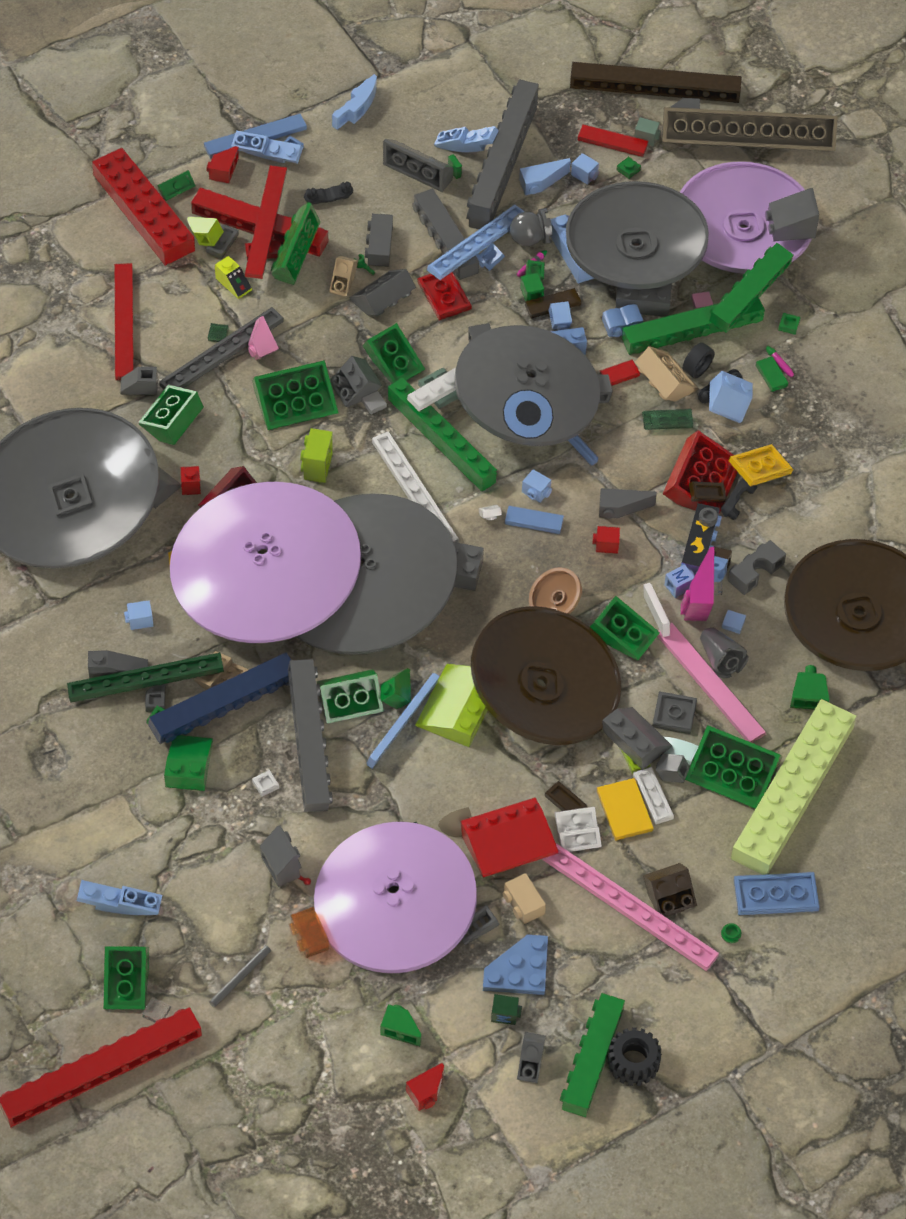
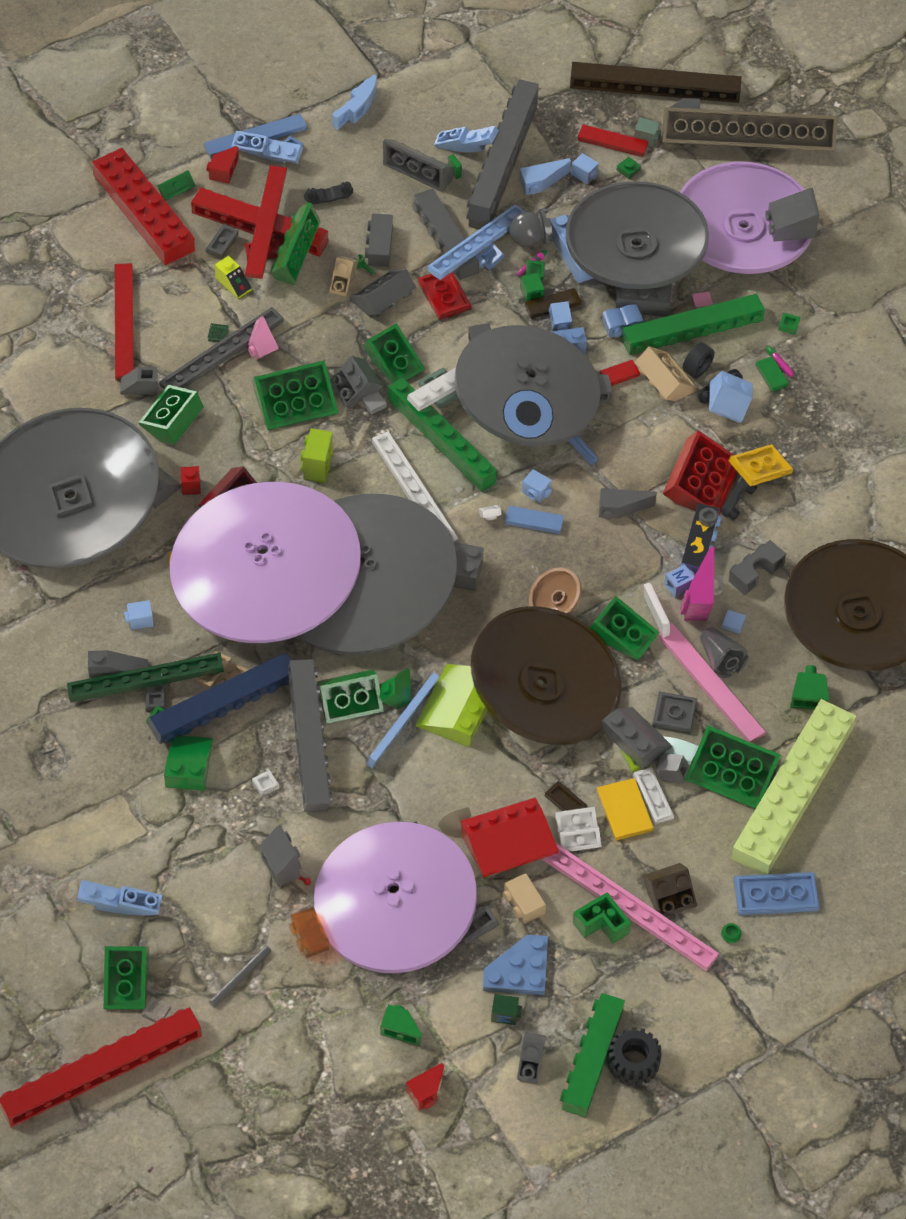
(205, 230): lime slope -> none
(602, 914): none -> green brick
(607, 539): red brick -> none
(667, 419): clear green hinge -> none
(707, 492): dark brown tile -> none
(722, 562): leg -> none
(751, 287): green brick -> none

